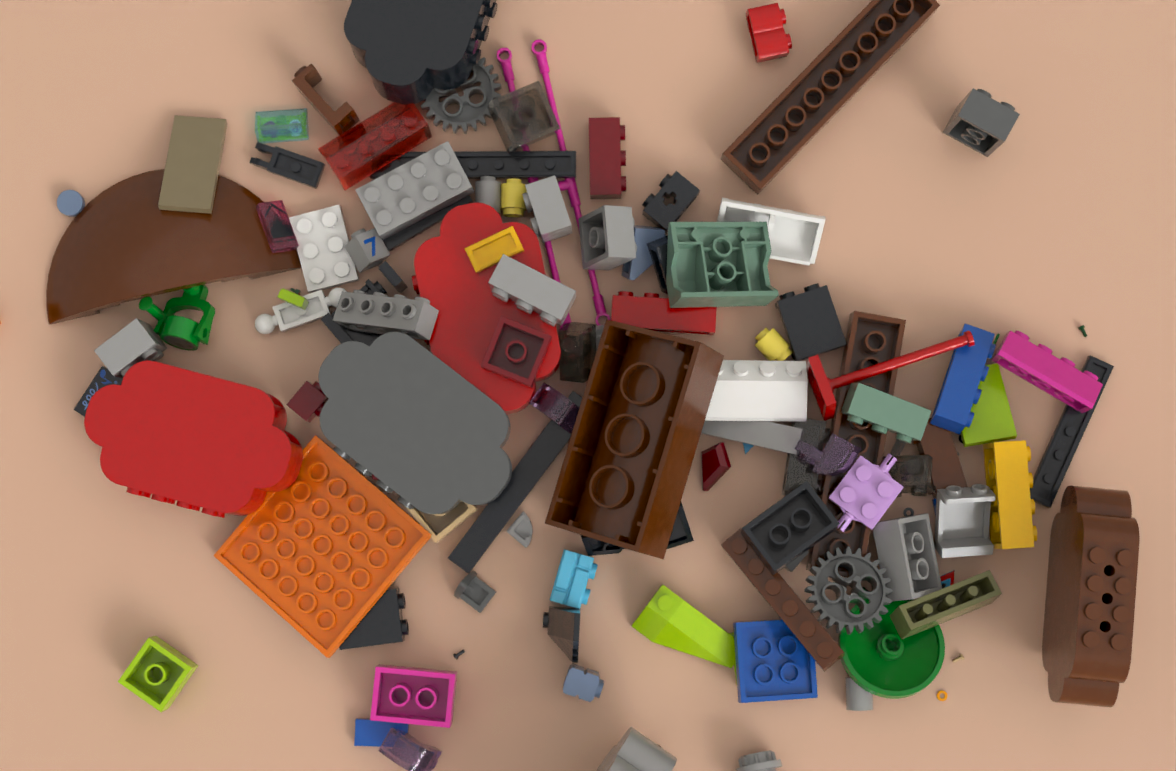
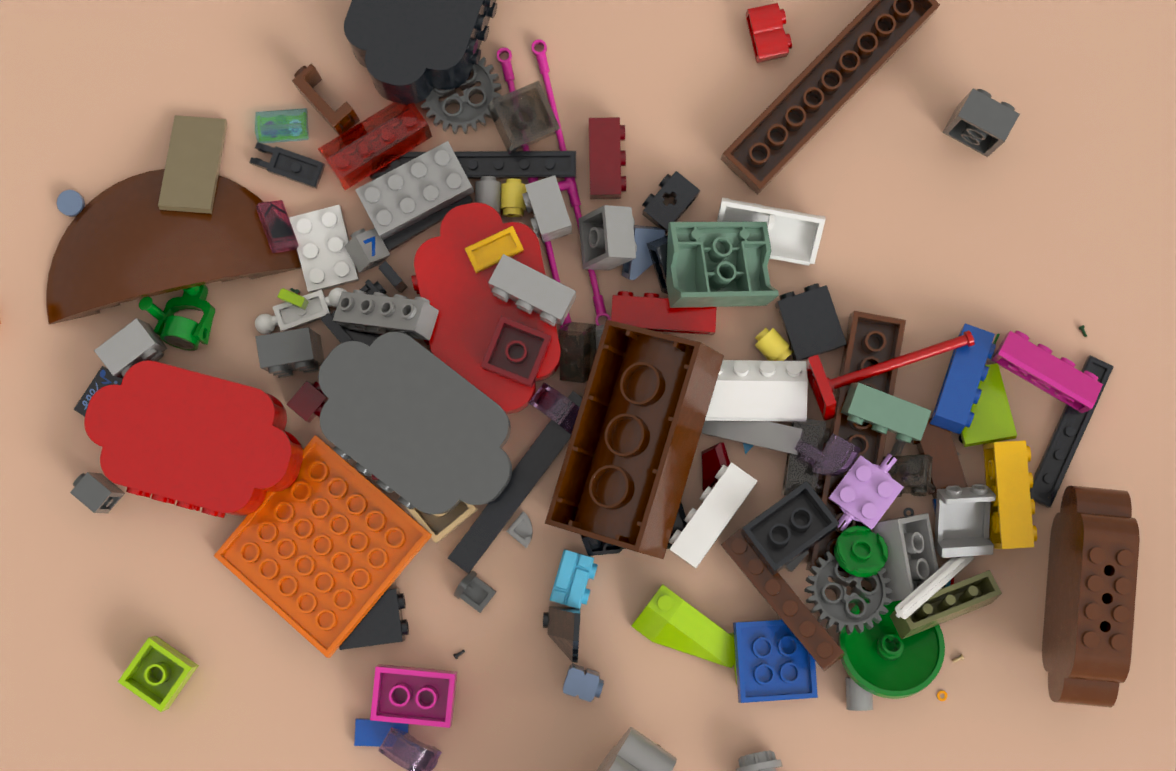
(96, 492): none -> dark grey brick
(290, 351): none -> dark grey brick
(713, 515): none -> white slope
(861, 551): none -> green tile
(931, 586): none -> white axle

